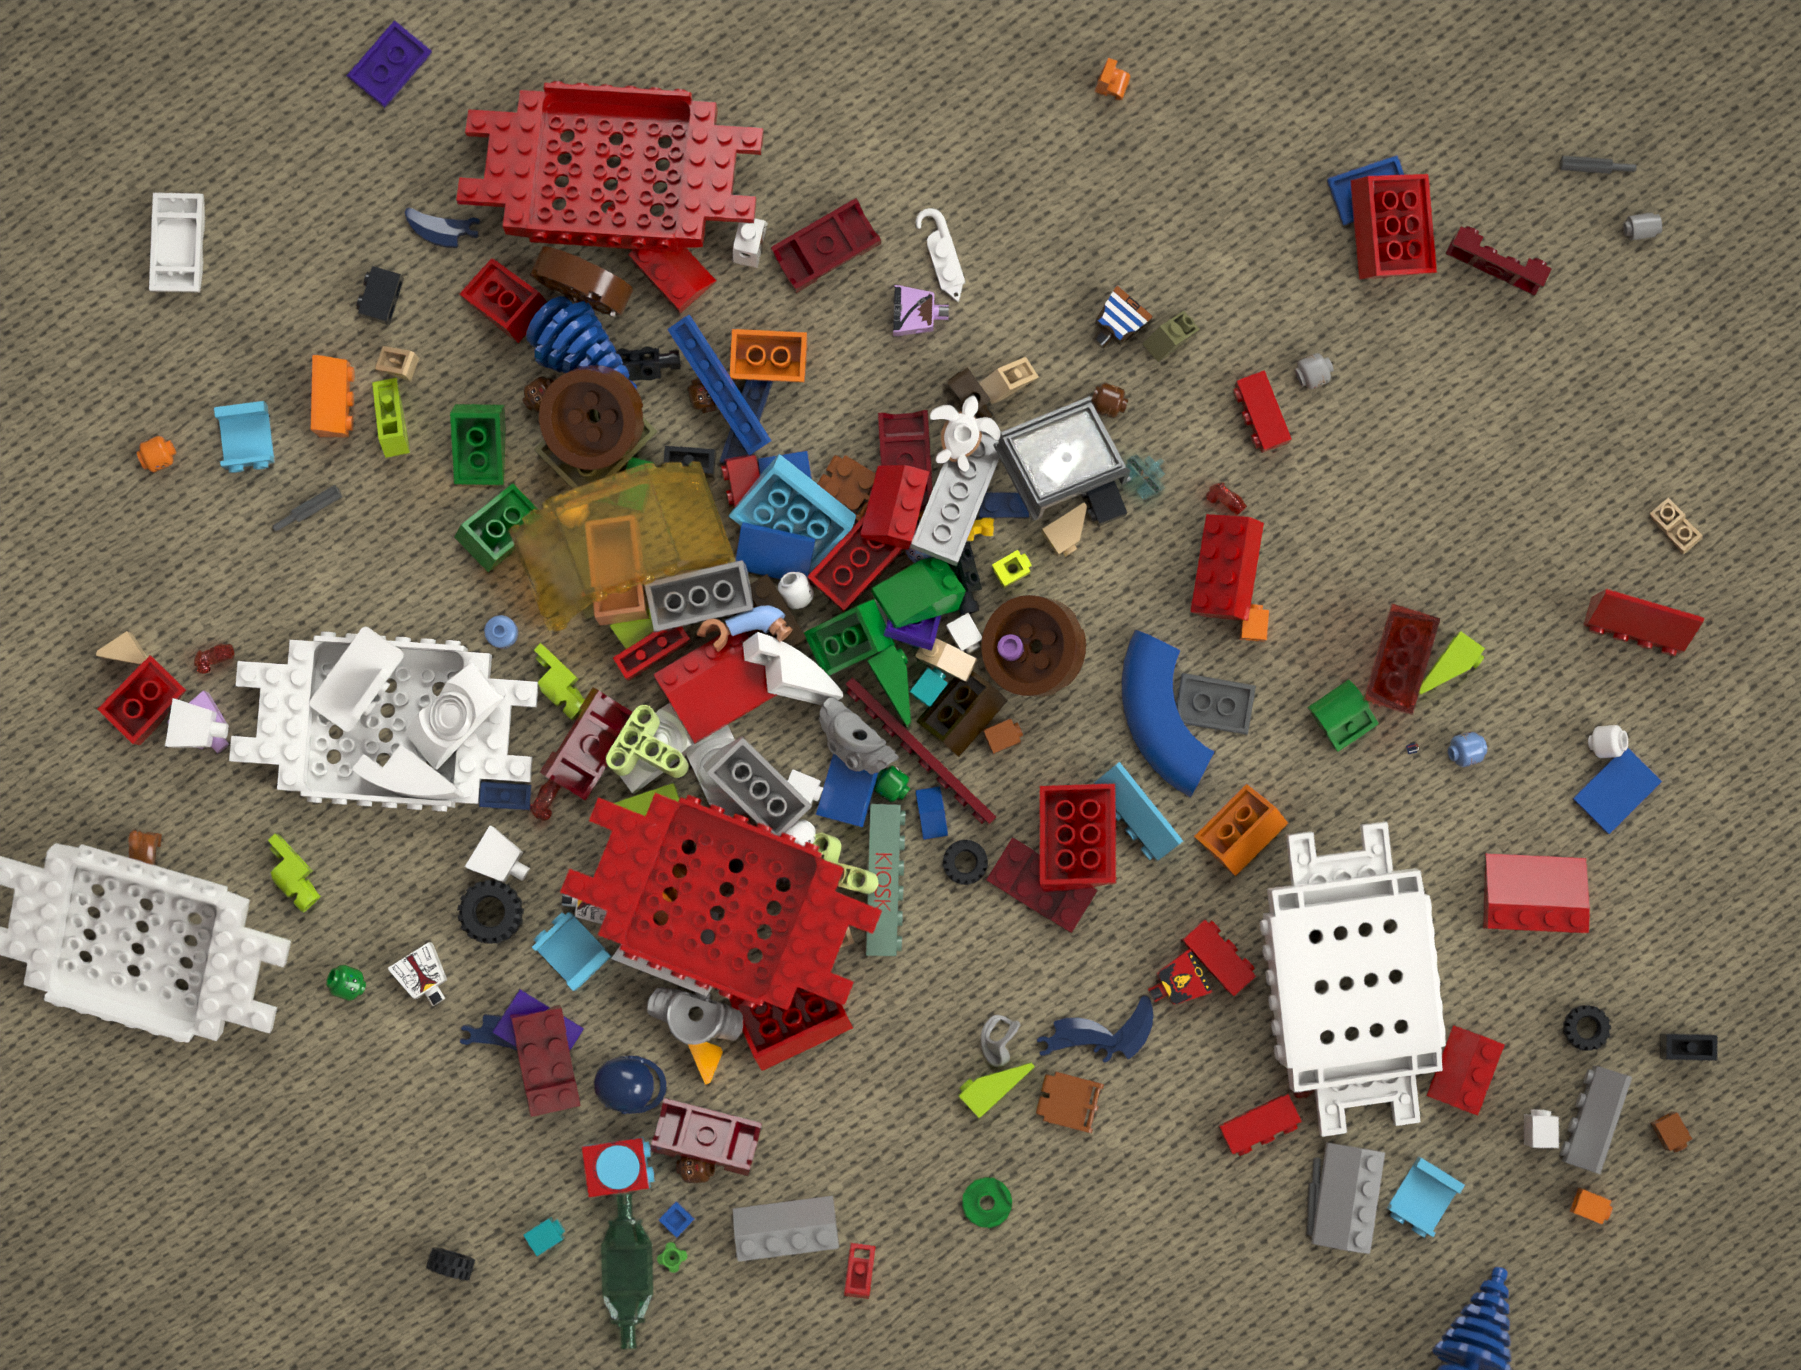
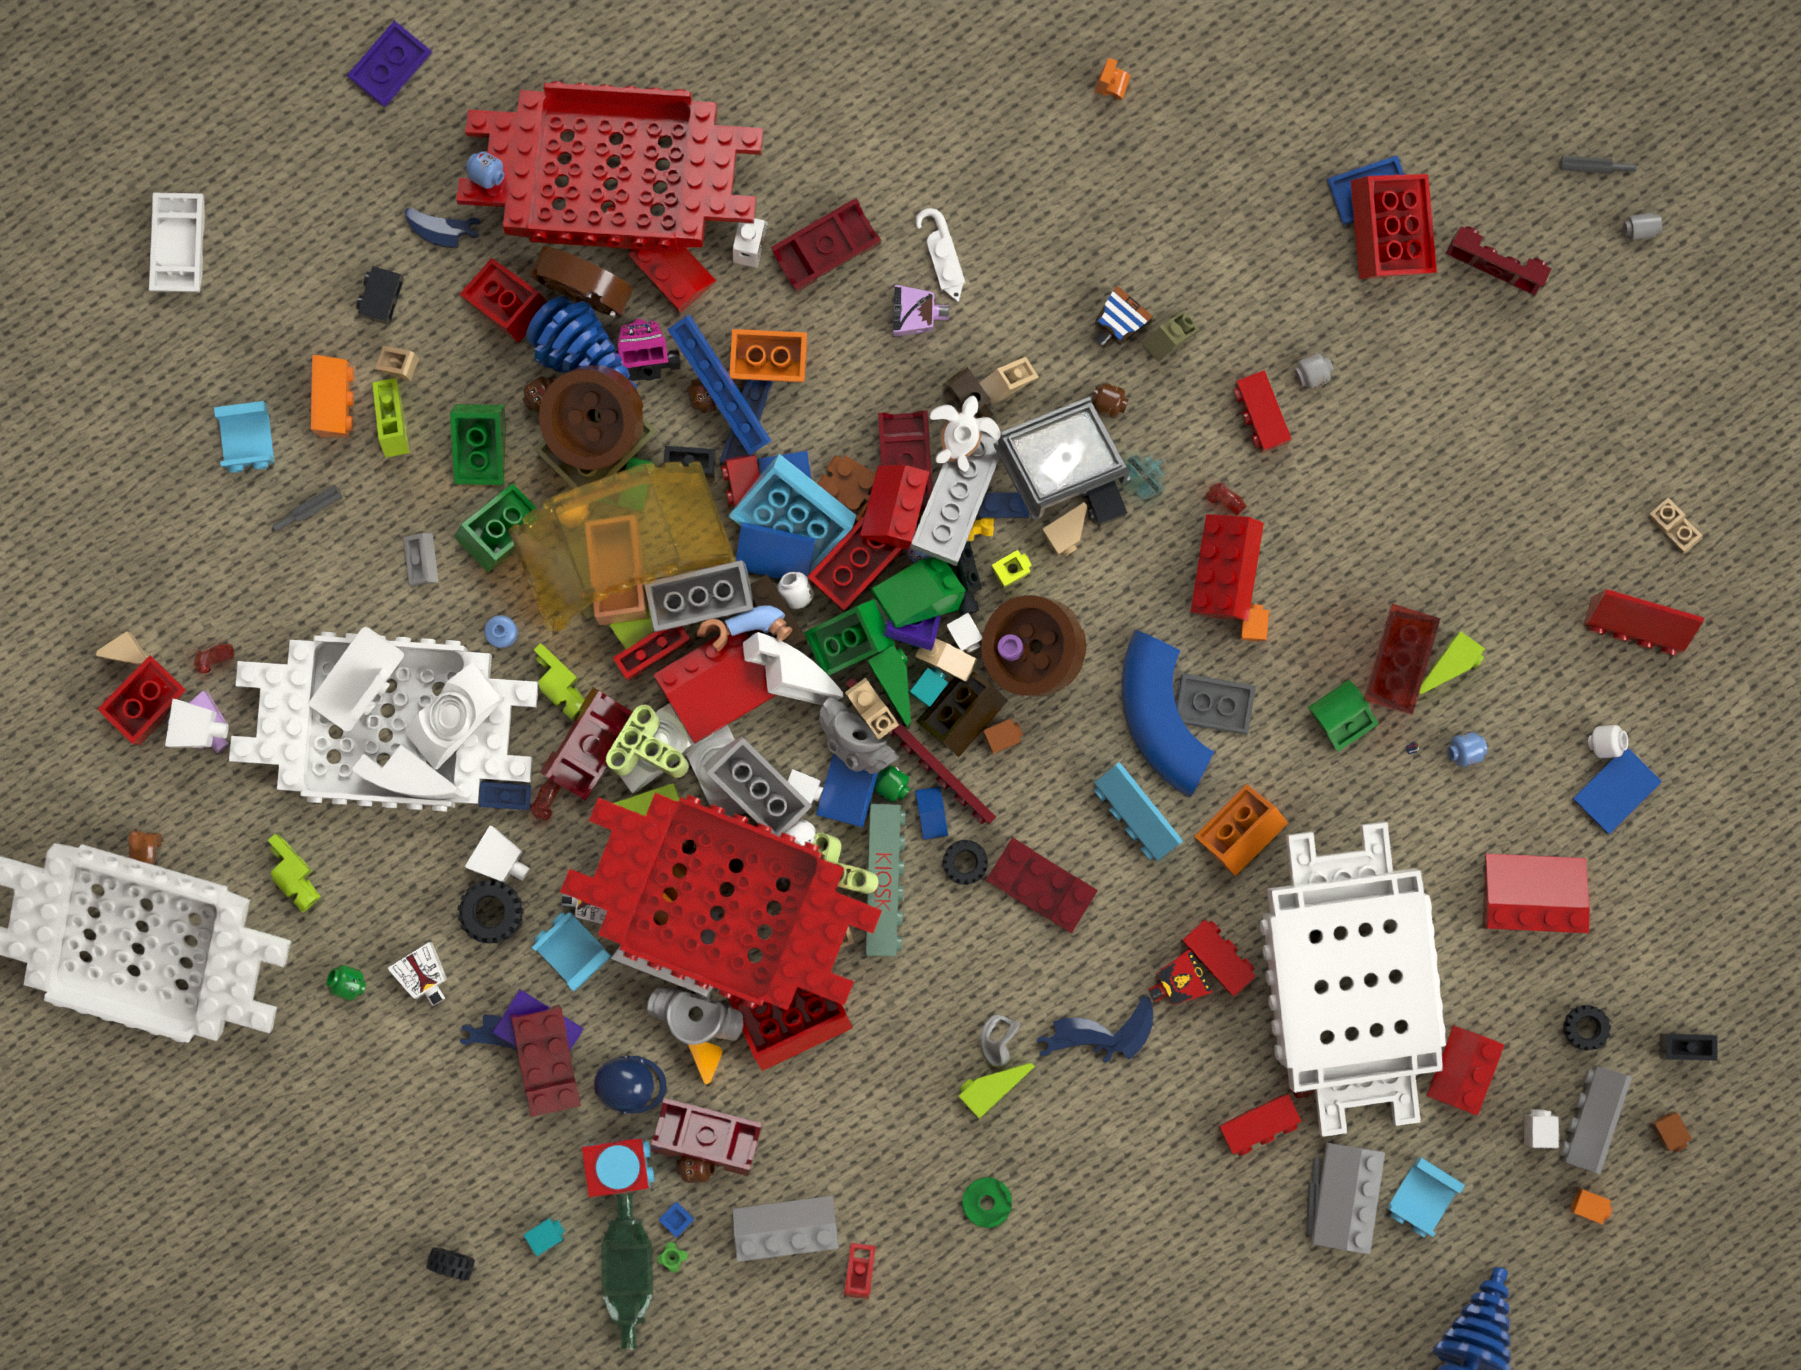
(156, 454): orange head -> none
(420, 559): none -> light grey slope
(485, 169): none -> medium blue head
(642, 344): none -> dark pink torso
(871, 708): none -> tan slope
(1068, 1101): dark orange plate -> none
(1077, 836): red slope -> none

